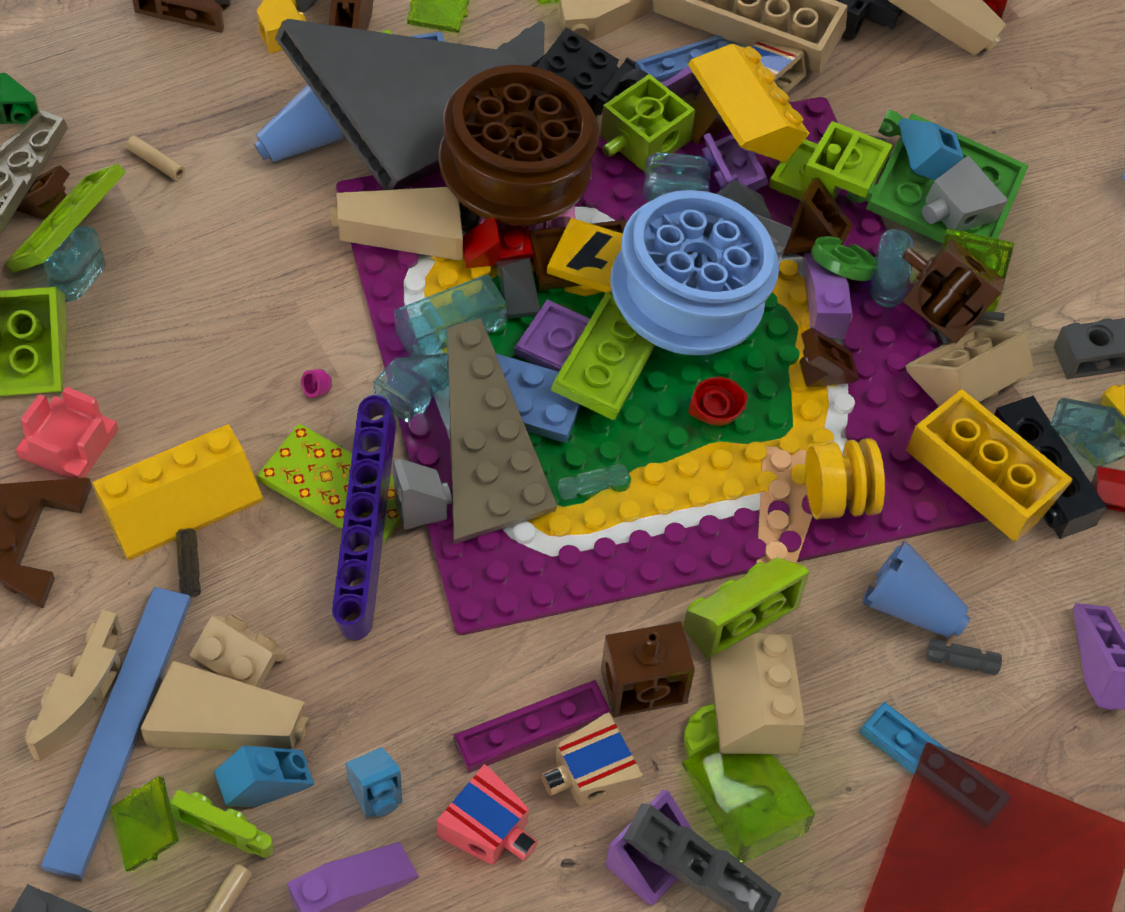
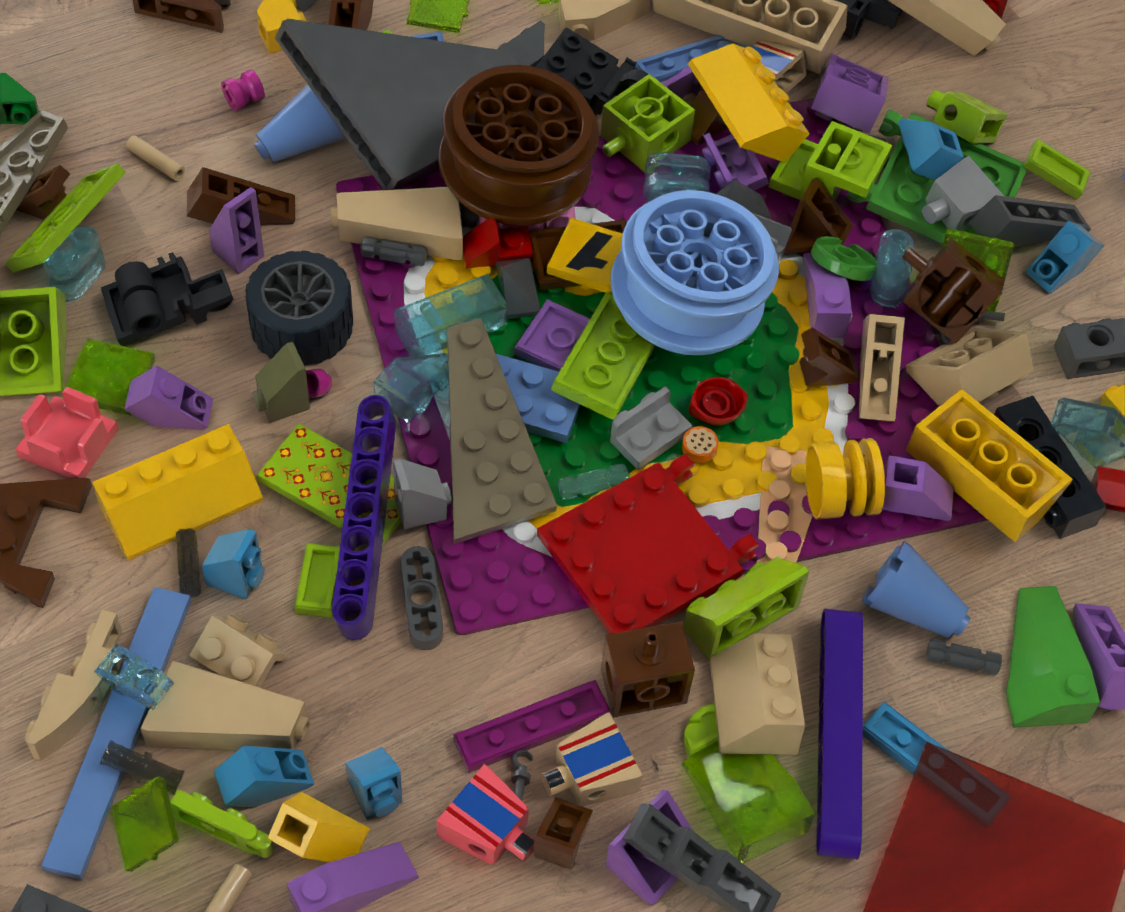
(107, 371): none -> clear neon green tile
(137, 679): none -> clear light blue leg
(140, 766): none -> clear smoke pin
(158, 297): none -> black plate
(168, 401): none -> medium lavender slope
(215, 189): none -> reddish brown slope
(234, 563): none -> dark azure slope
(237, 232): none -> medium lavender slope
(240, 91): none -> dark pink wheel
(282, 385): none -> olive slope
(300, 301): none -> black wheel
(317, 581): none -> lime tile
(317, 830): none -> yellow slope
(393, 251): none -> dark grey axle
(431, 609): none -> dark grey beam
(520, 776): none -> dark grey hand
(561, 833): none -> reddish brown slope
(643, 549): none -> red plate
(648, 428): none -> light grey bracket
(700, 444): none -> tile
(840, 735): none -> dark purple beam
(850, 94): none -> medium lavender slope
(880, 366): none -> tan slope
(916, 489): none -> medium lavender slope
(967, 116): none -> lime torso
(1024, 220): none -> dark grey slope
(1048, 667): none -> bright green wedge
(1057, 169): none -> lime tile
(1064, 257): none -> dark azure slope

